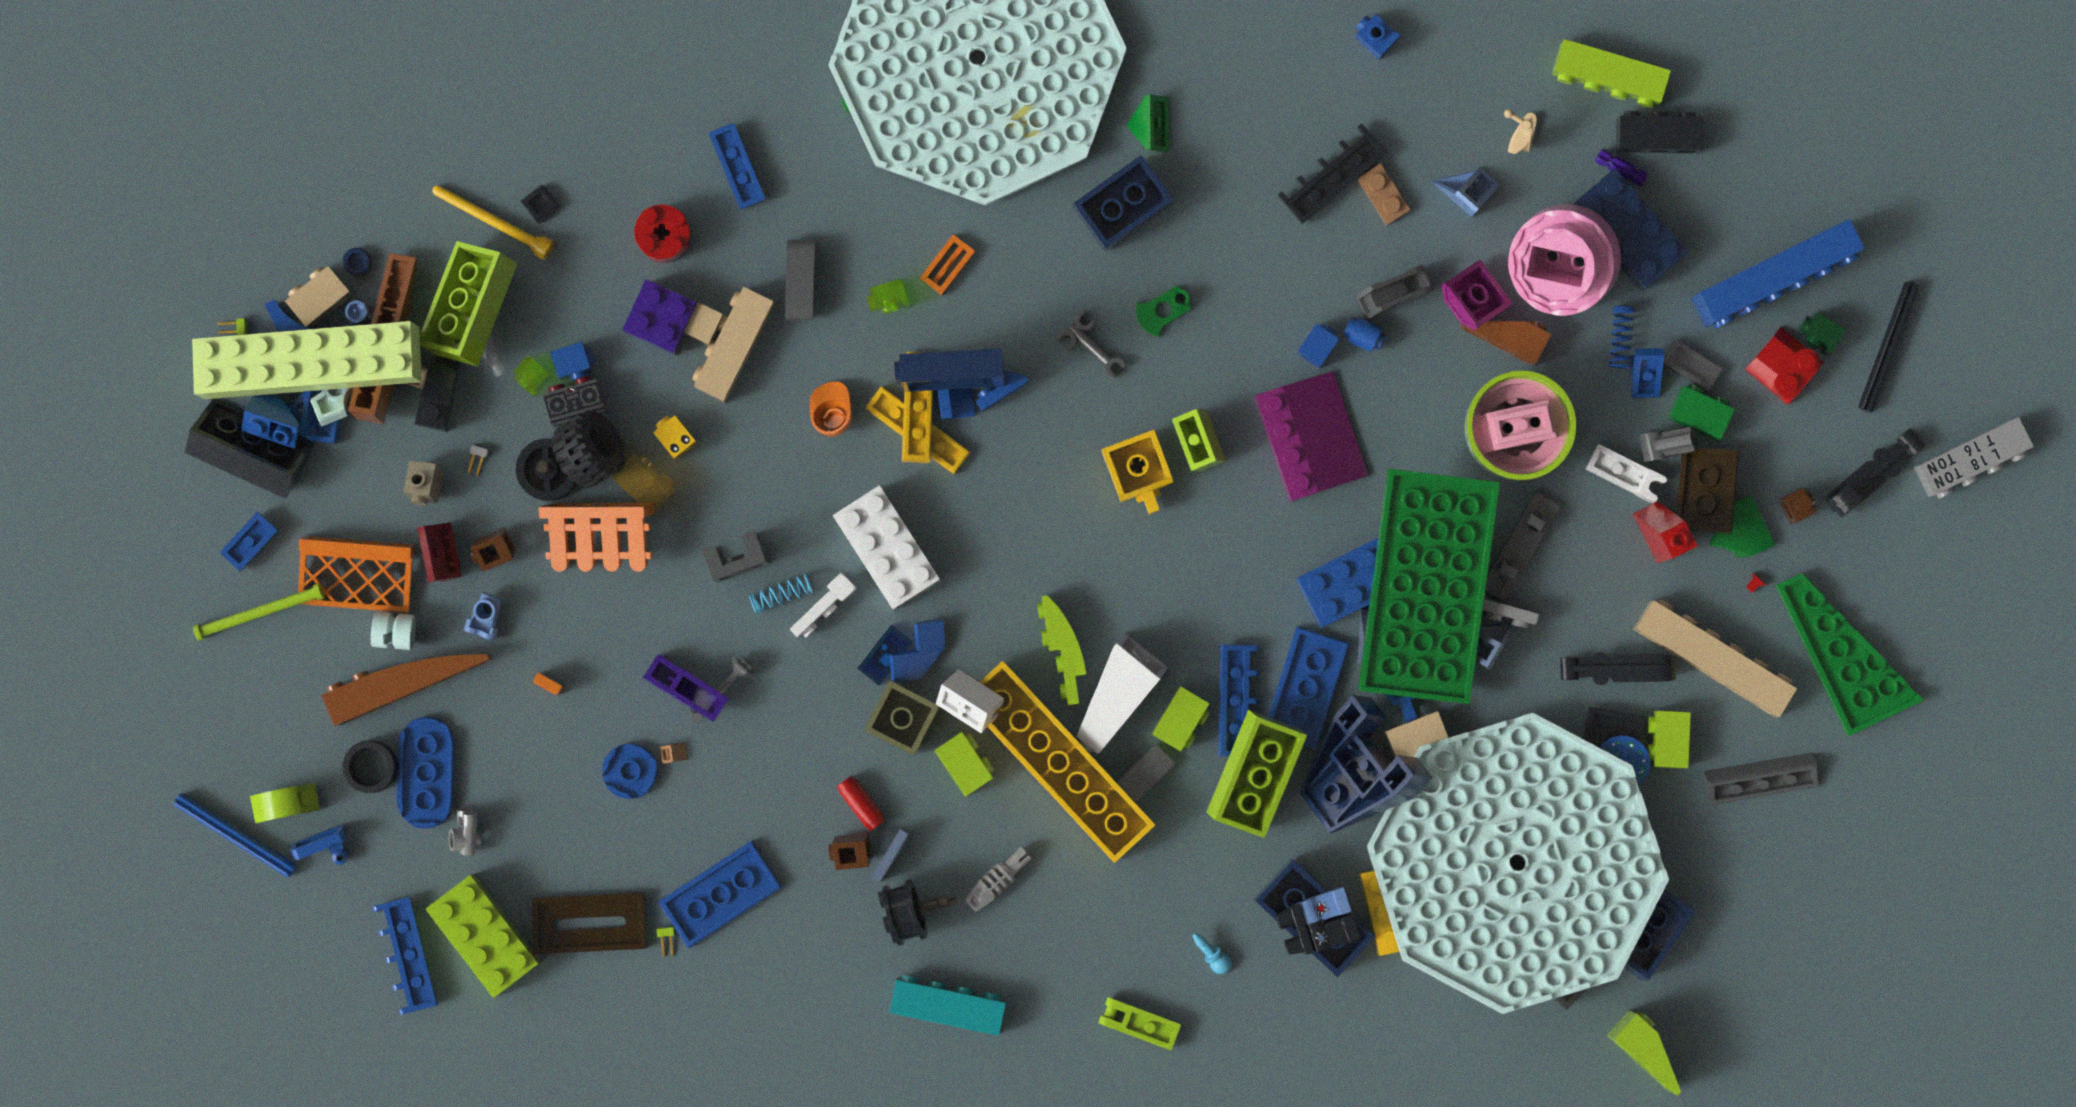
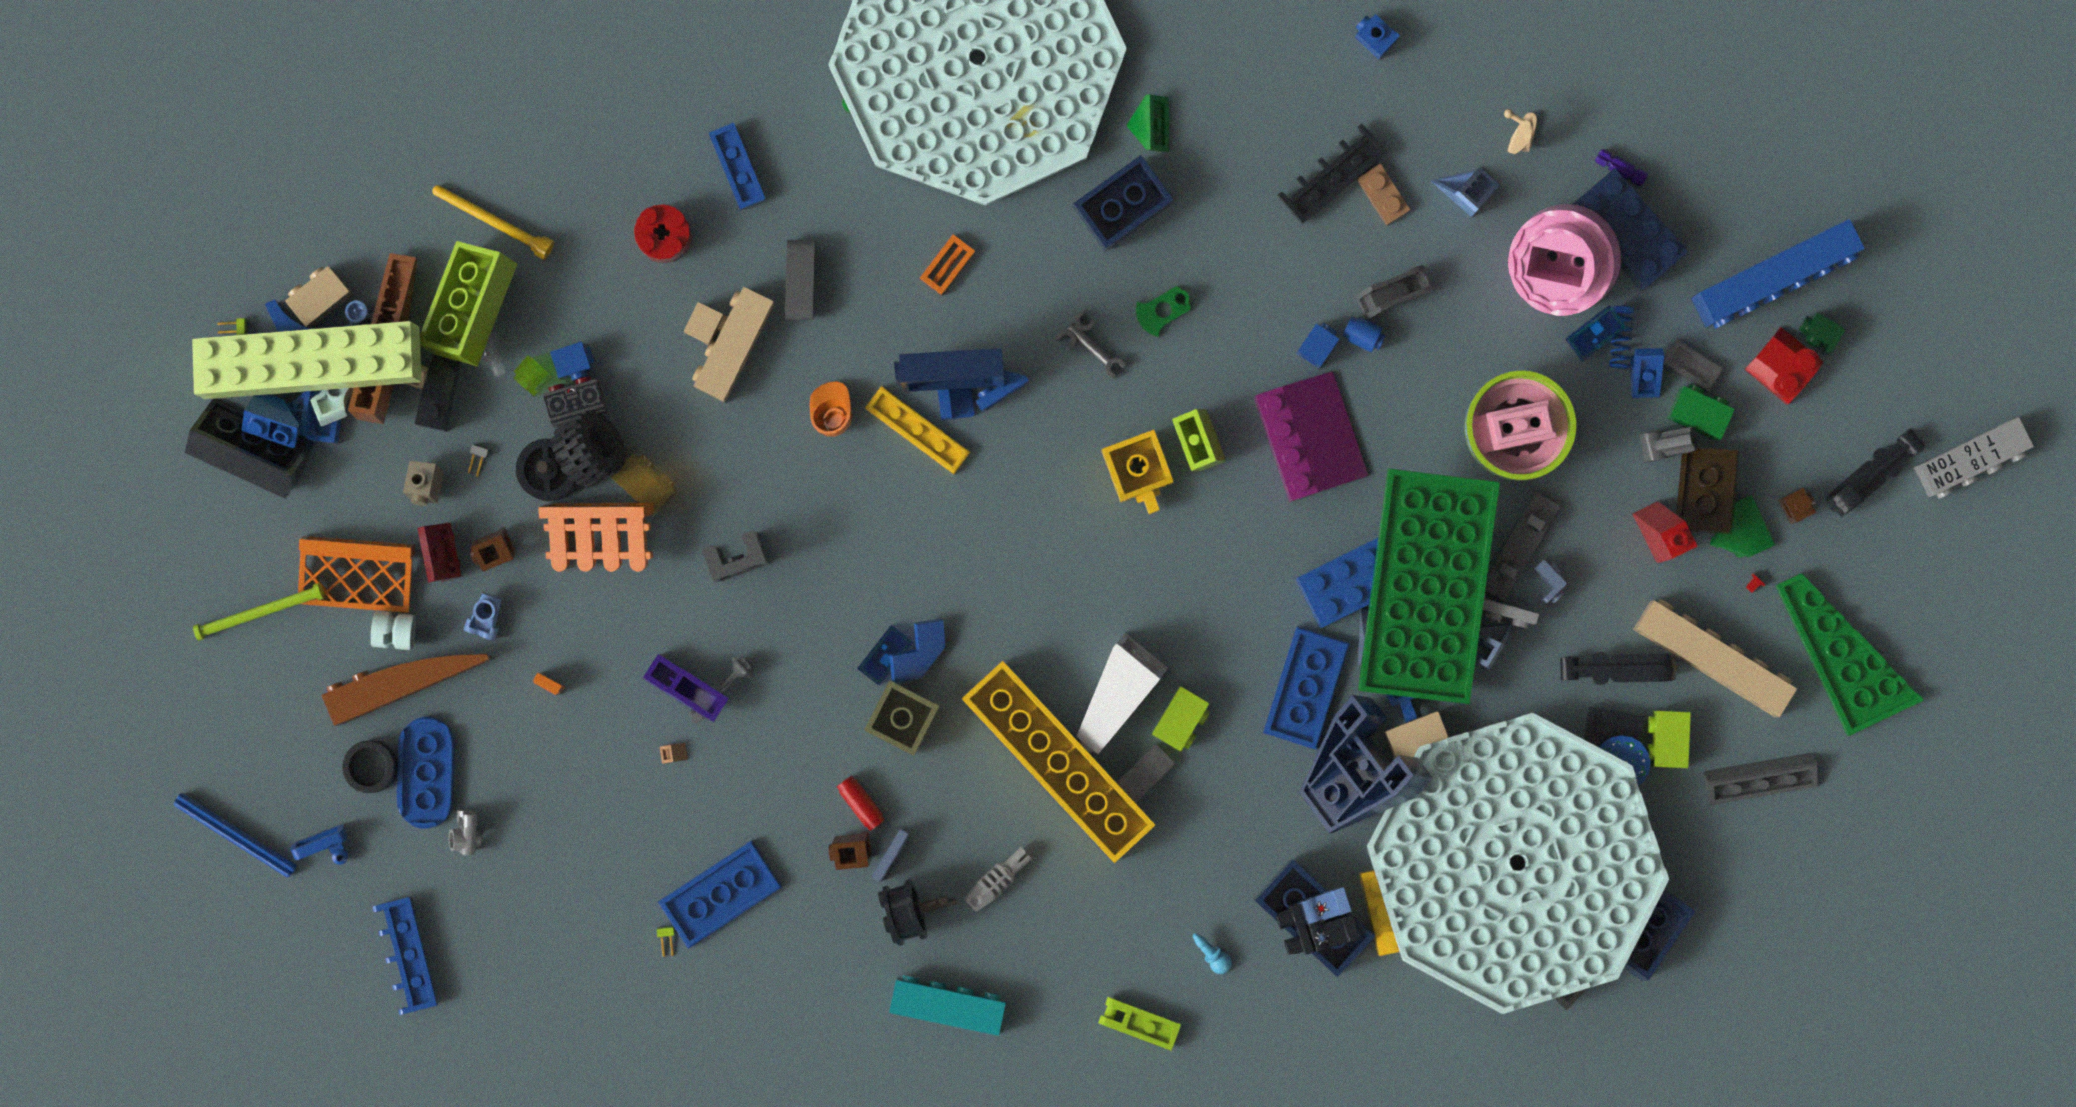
(249, 541): blue plate -> none
(284, 802): lime brick -> none
(357, 261): dark blue tile -> none
(483, 935): lime brick -> none
(540, 204): black tile -> none
(627, 905): dark brown piece -> none
(629, 771): blue tile -> none
(659, 317): dark purple brick -> none
(674, 436): yellow brick -> none
(756, 606): medium azure piece -> none
(840, 590): white plate -> none
(886, 547): white brick -> none
(887, 297): clear neon green brick -> none
(917, 426): yellow tile -> none
(964, 764): lime brick -> none
(969, 700): white hinge -> none
(1061, 637): lime slope -> none
(1233, 693): blue hinge -> none
(1256, 773): lime brick -> none
(1475, 296): magenta slope -> none
(1516, 338): dark orange slope -> none
(1550, 574): none -> sand blue bracket
(1596, 333): none -> clear blue tile
(1610, 73): lime brick -> none
(1624, 473): white plate -> none
(1643, 1045): lime slope -> none
(1659, 133): black brick -> none
(1888, 347): black axle -> none

